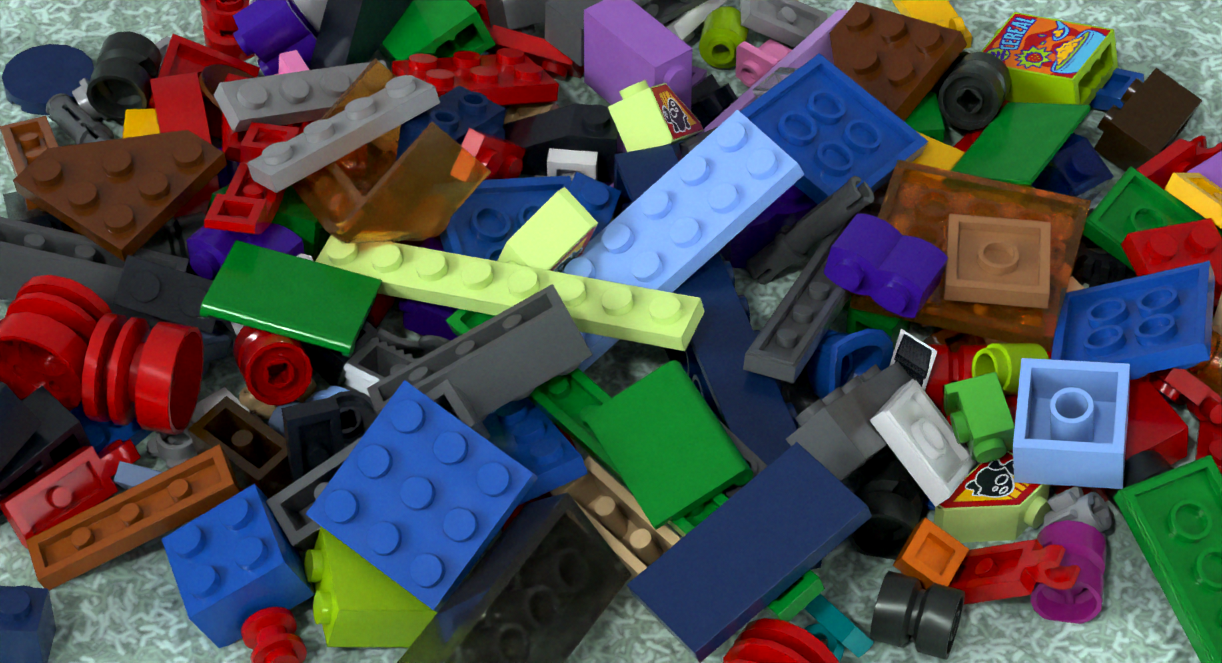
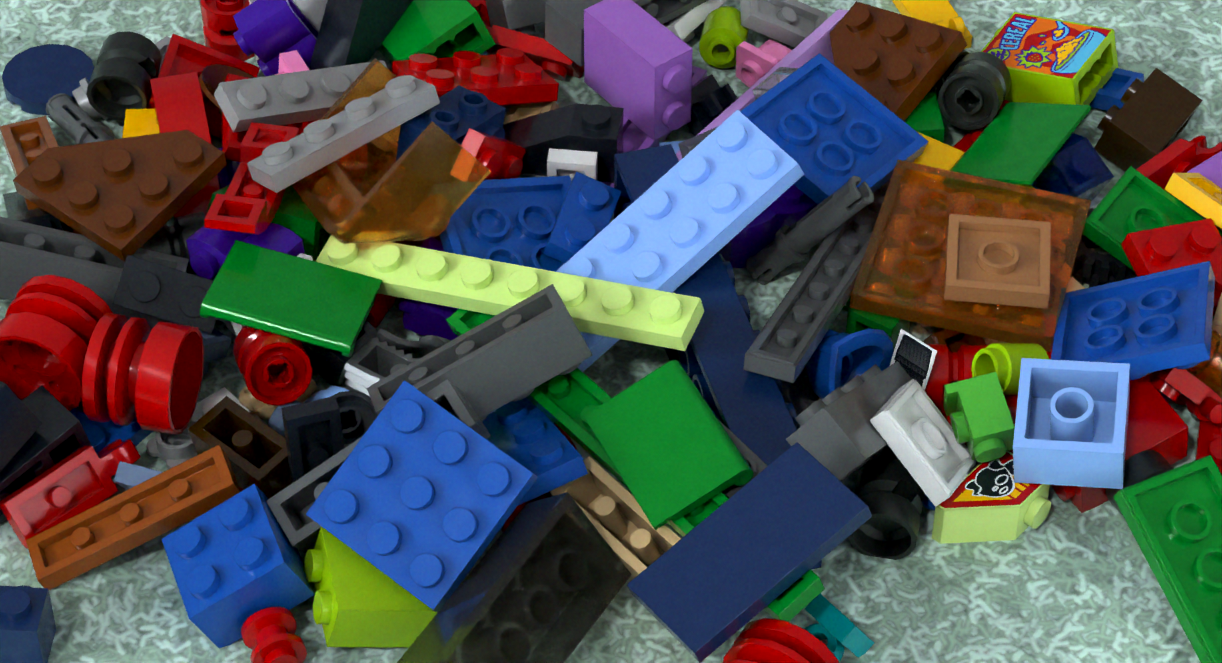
(551, 235): yellowish green slope -> none
(652, 117): yellowish green slope -> none
(887, 266): dark purple brick -> none
(917, 615): pearl dark grey wheel -> none
(930, 555): orange tile -> none
(1012, 571): red plate -> none
(1078, 507): light grey gear -> none
(1084, 548): magenta wheel -> none

